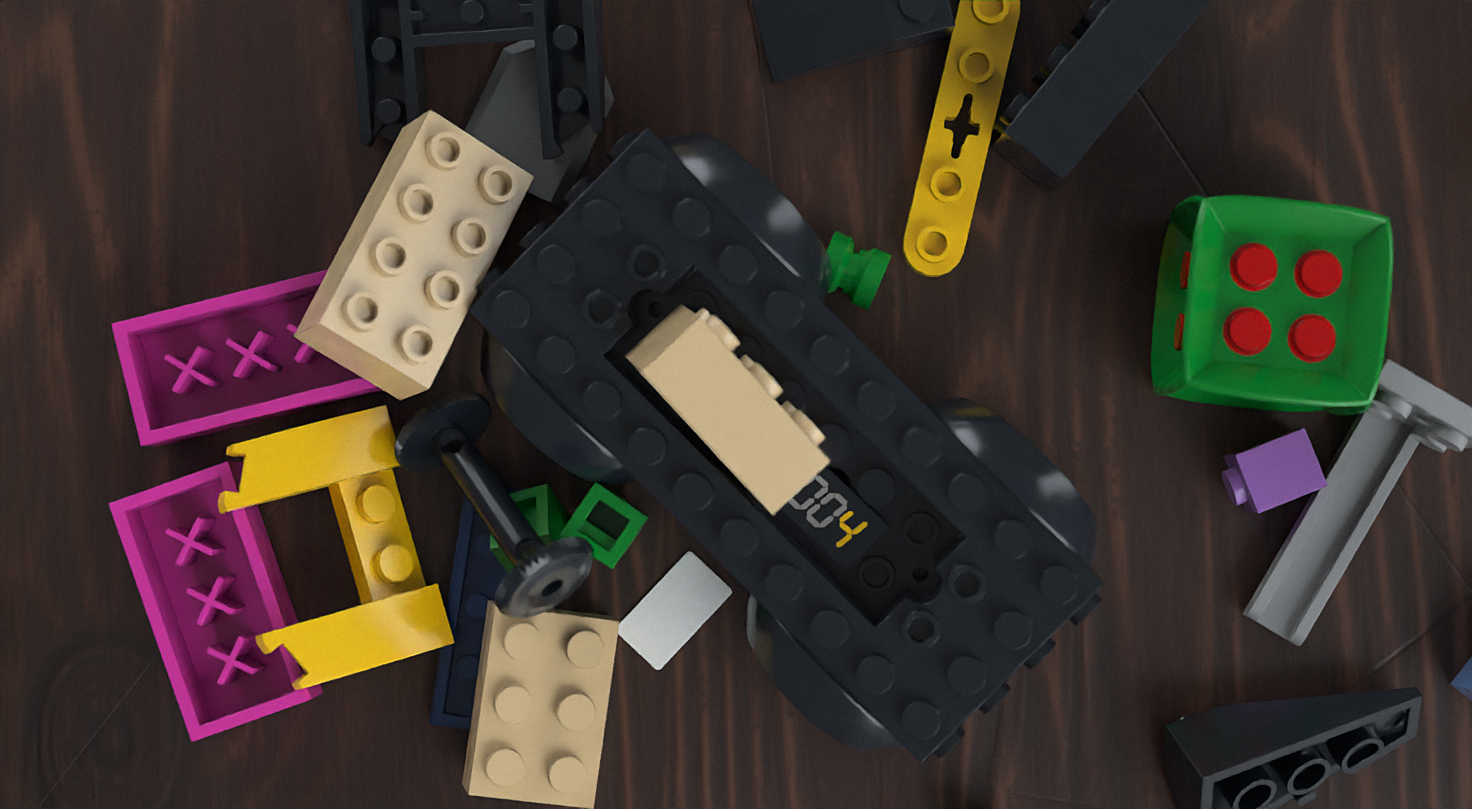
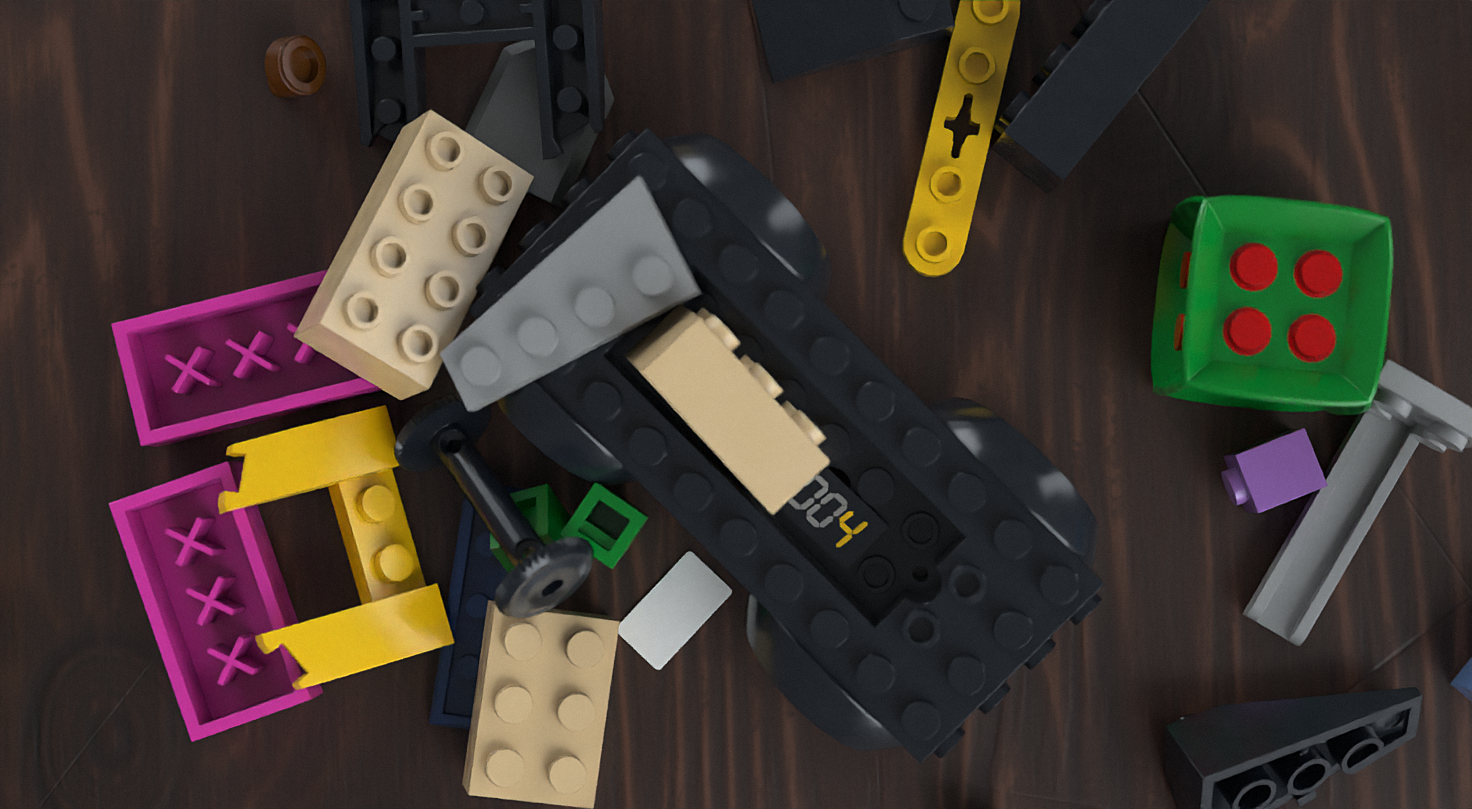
(294, 67): none -> reddish brown tile
(584, 294): none -> light grey wing
(856, 272): green wheel -> none

